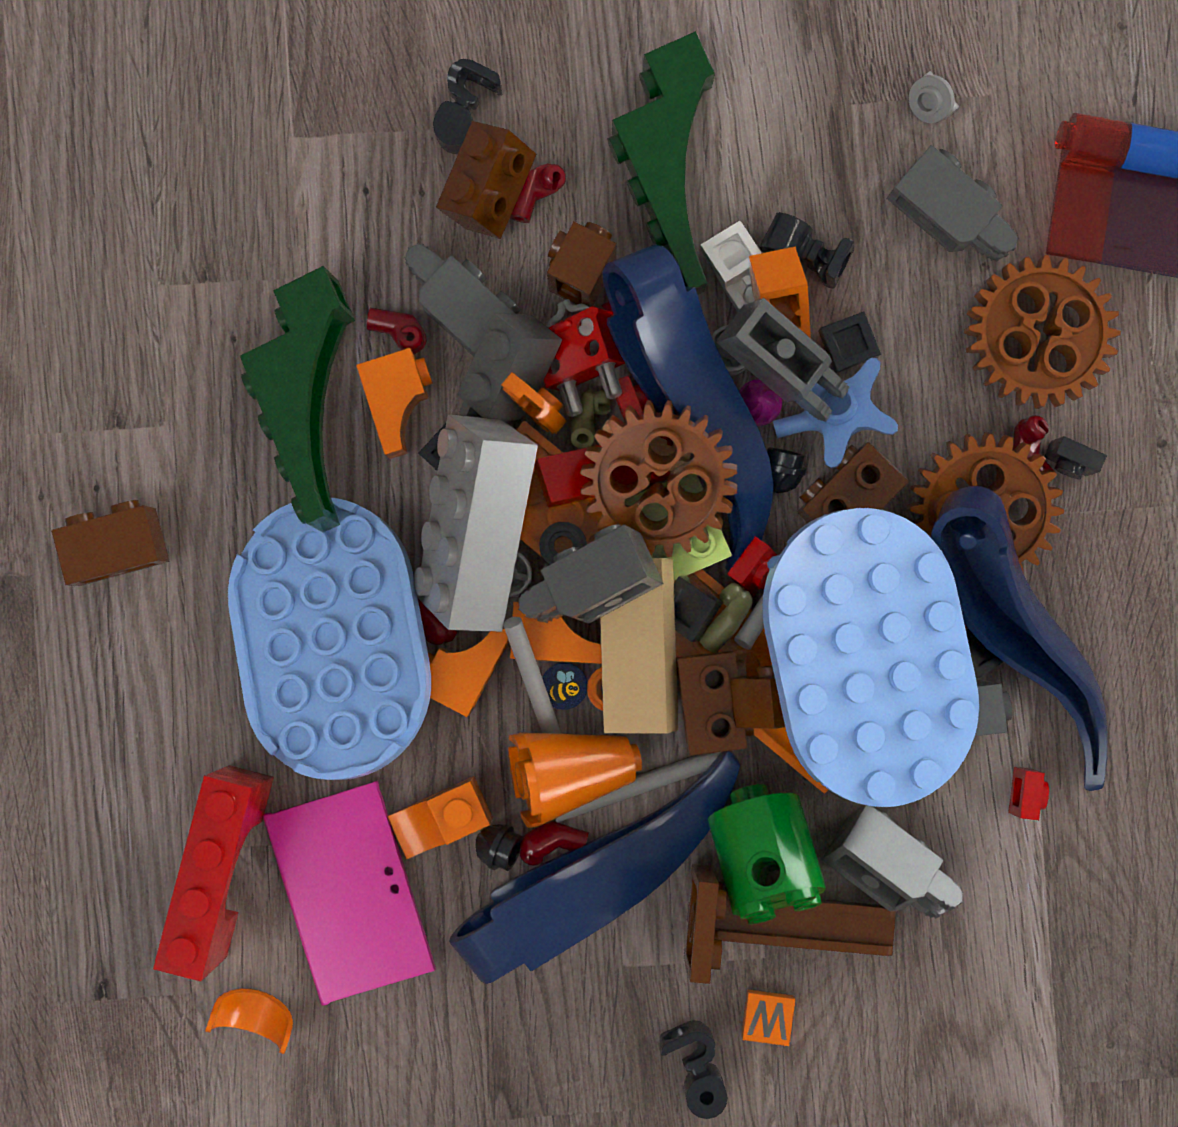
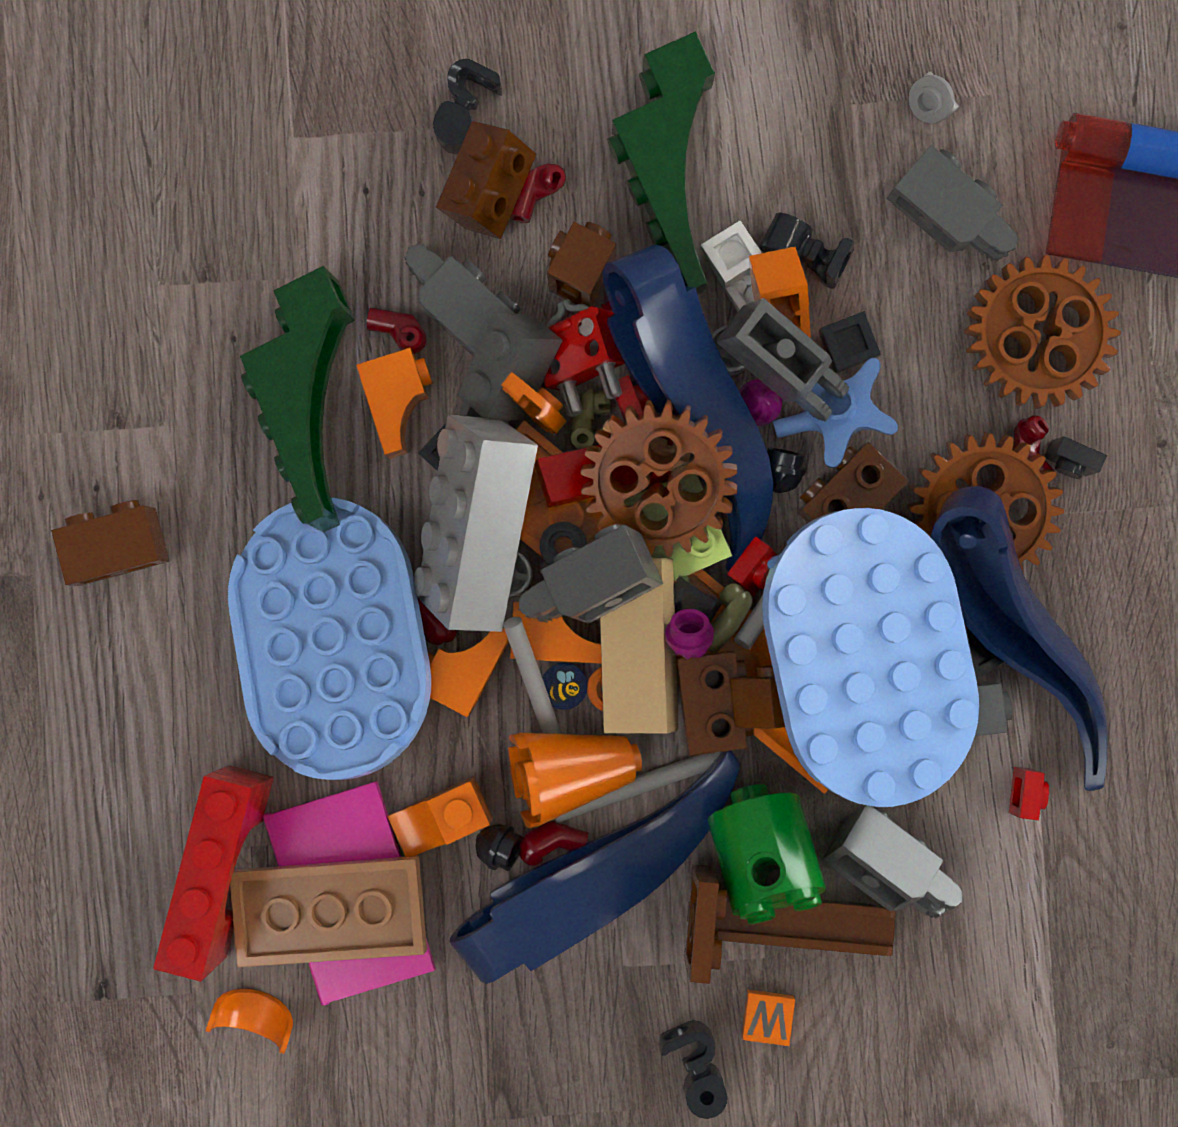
(328, 911): none -> medium nougat plate
(689, 633): none -> magenta plate

